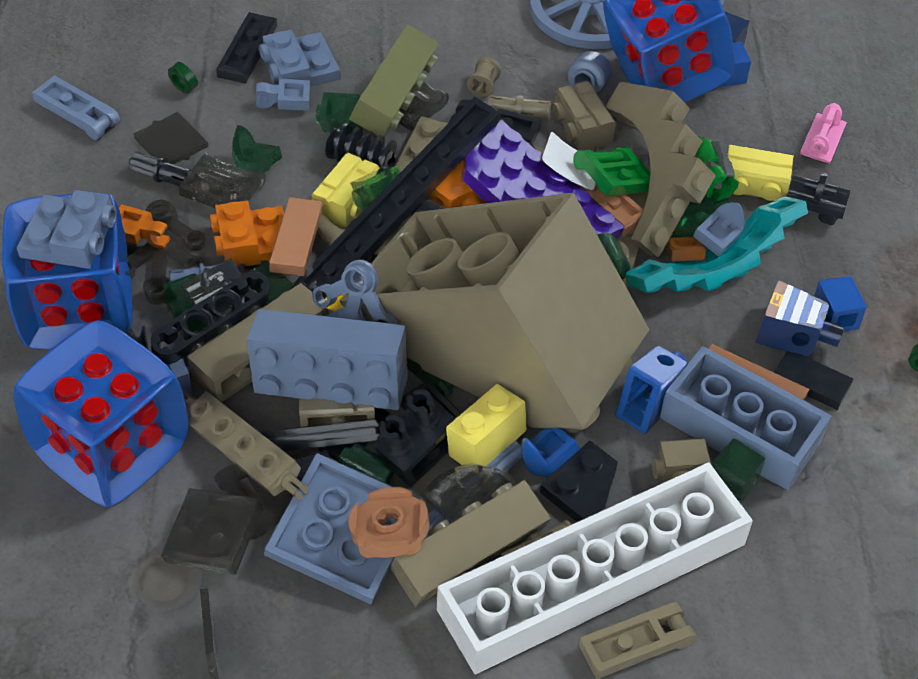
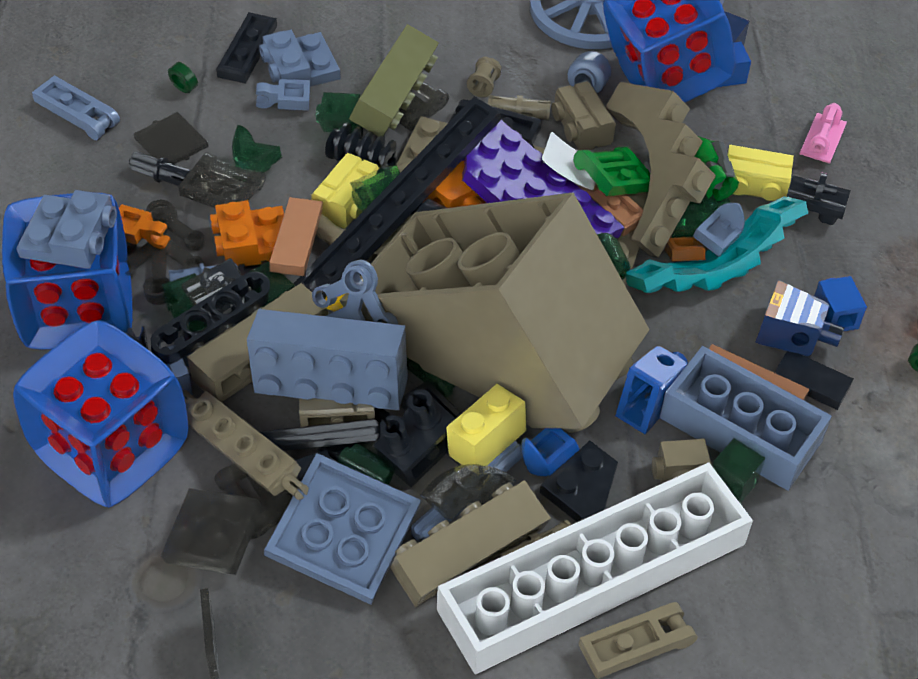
(389, 540): nougat plate -> none

